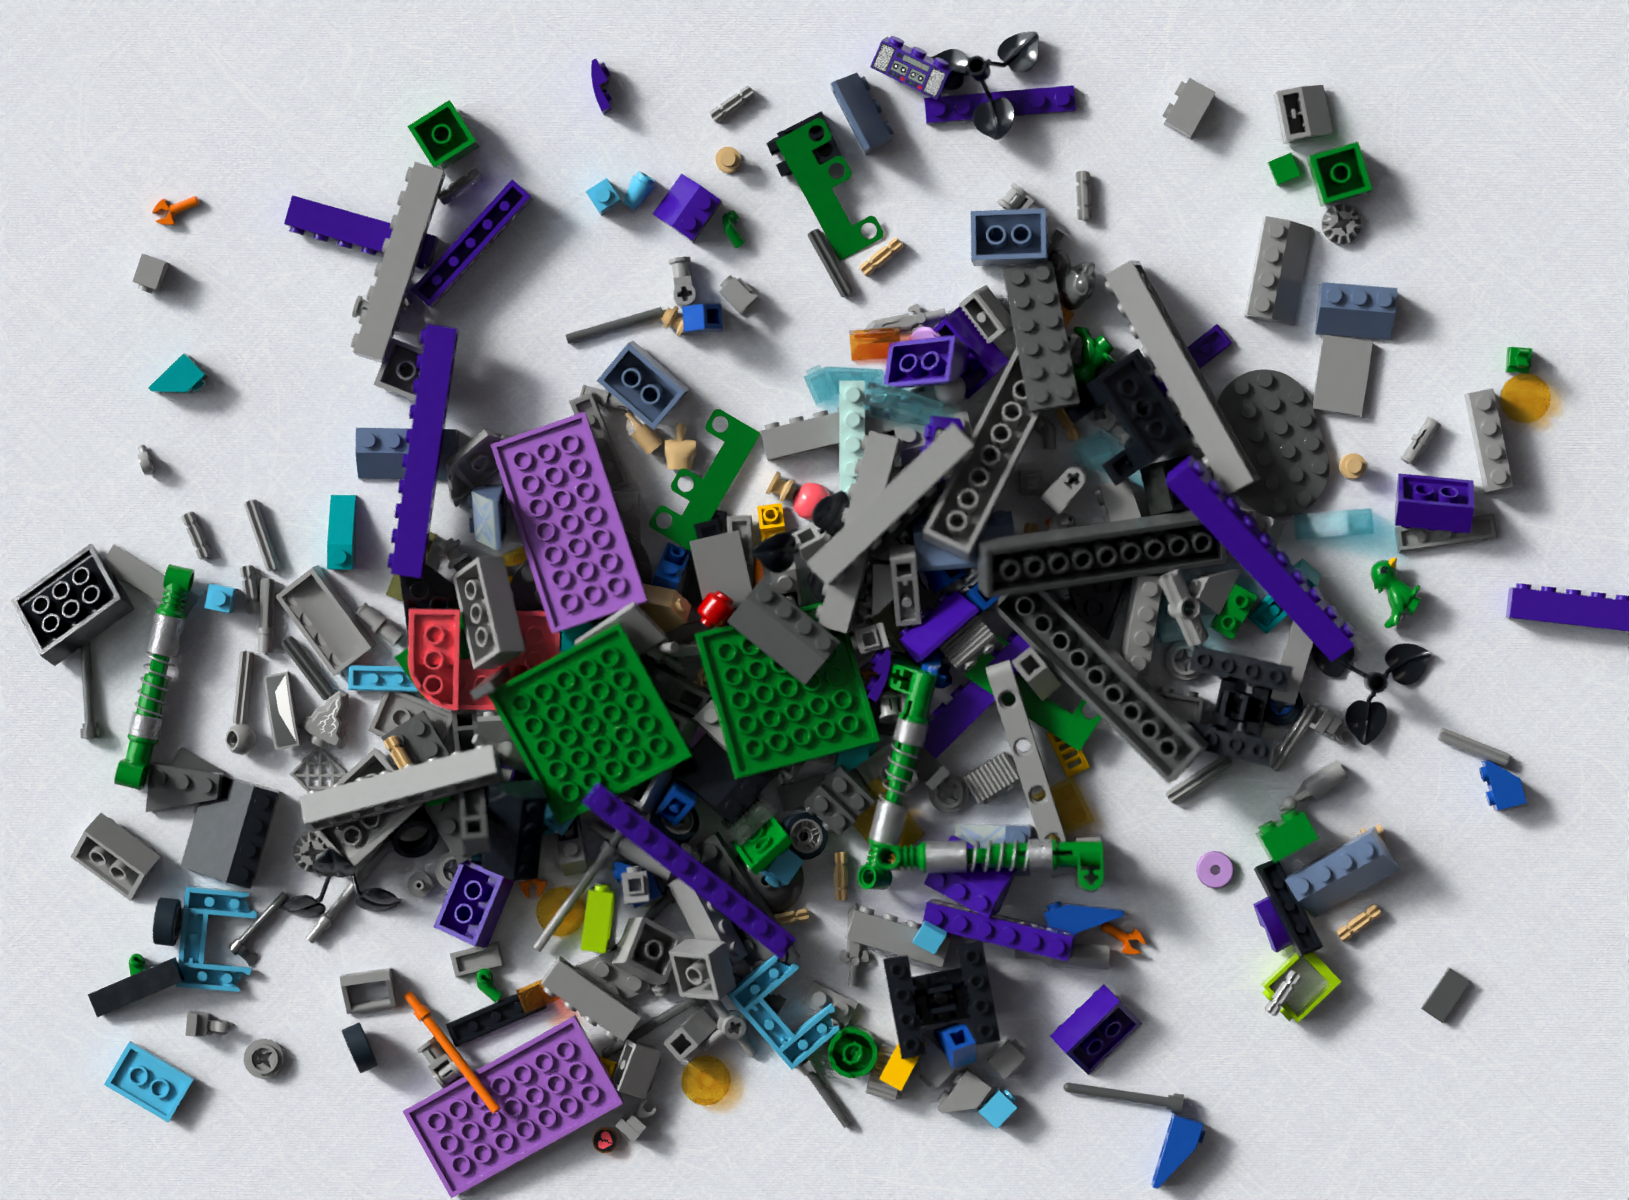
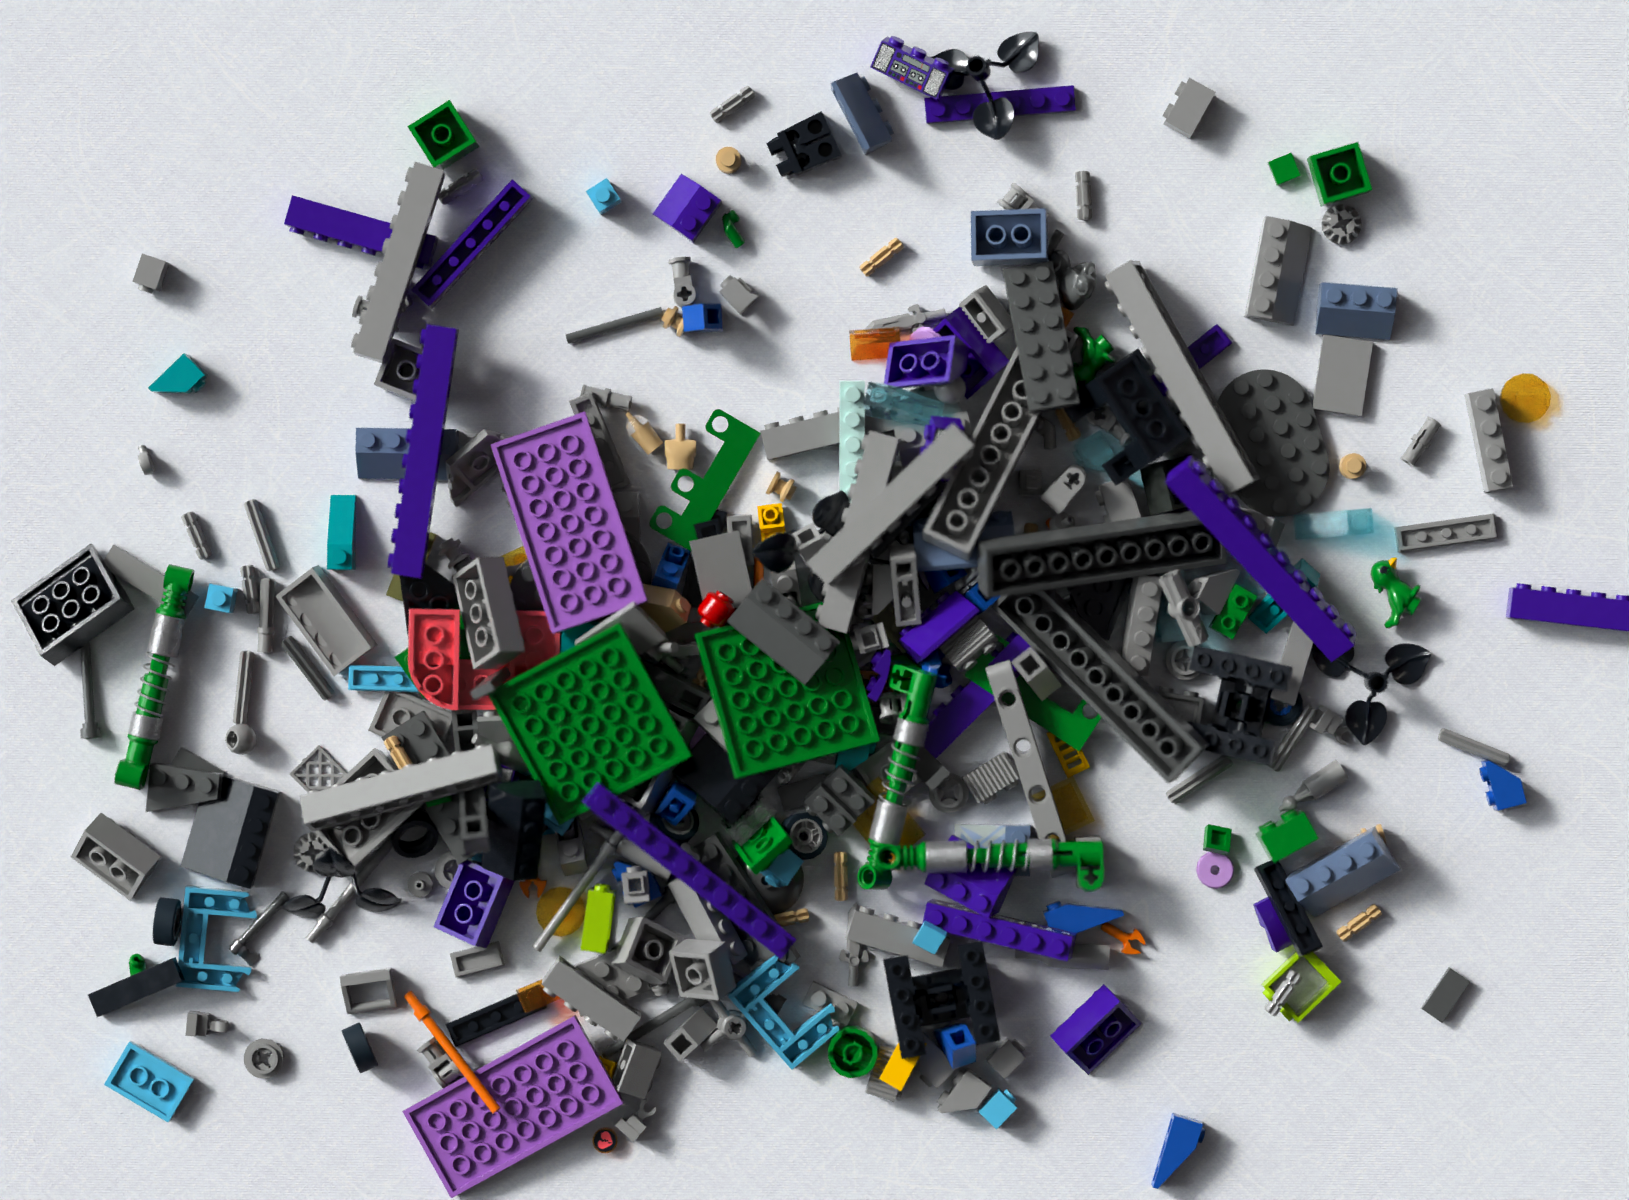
(174, 209): orange bar -> none
(282, 711): slope -> none
(328, 722): light grey rock -> none
(379, 624): light grey pin -> none
(486, 984): green arm -> none
(488, 515): sand blue slope -> none
(598, 74): dark purple slope -> none
(638, 190): medium azure cone -> none
(643, 384): sand blue slope -> none
(705, 1080): clear yellow tile -> none
(807, 497): coral hair -> none
(809, 1070): dark grey piece -> none
(817, 189): green piece -> none
(824, 382): clear light blue slope -> none
(830, 263): dark grey axle -> none
(1172, 1102): dark grey piece -> none
(1217, 839): none -> green plate
(1303, 113): light grey slope -> none
(1434, 503): dark purple slope -> none
(1518, 360): green piece -> none

